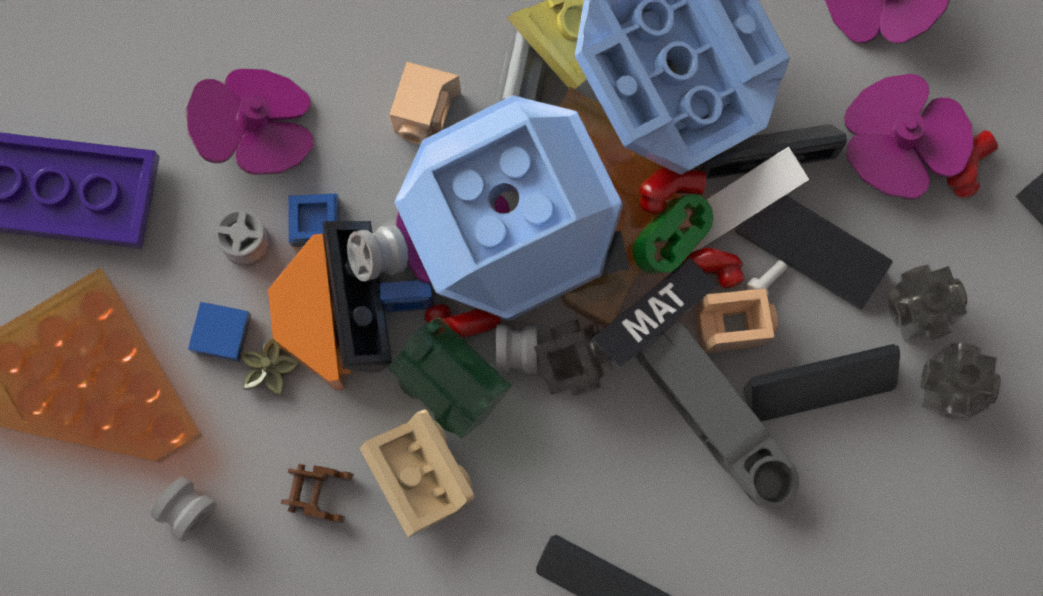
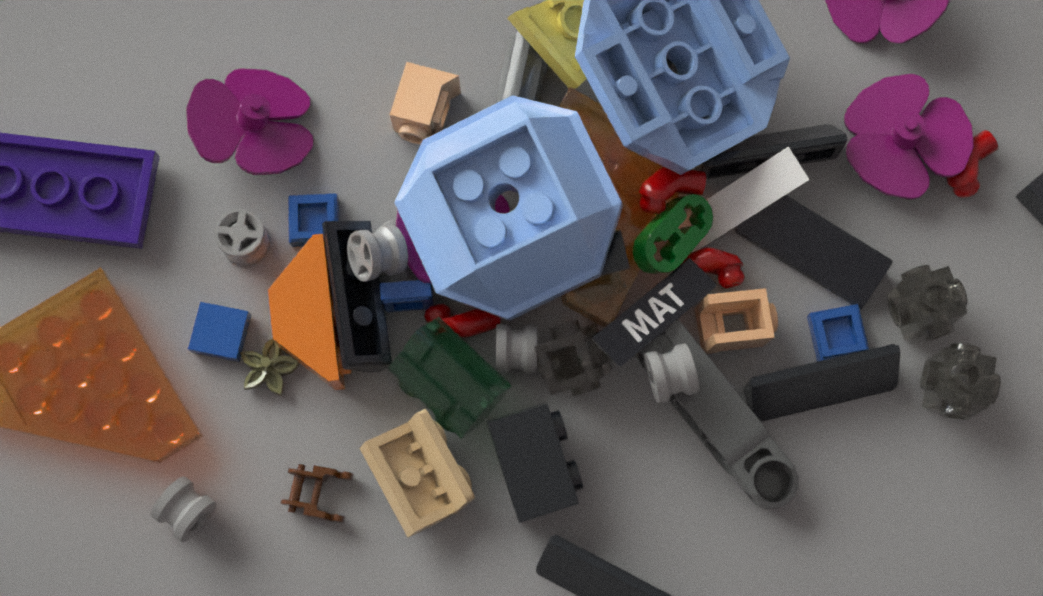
(534, 461): none -> black brick
(671, 373): none -> light grey wheel
(768, 278): white piece -> none
(837, 332): none -> blue tile

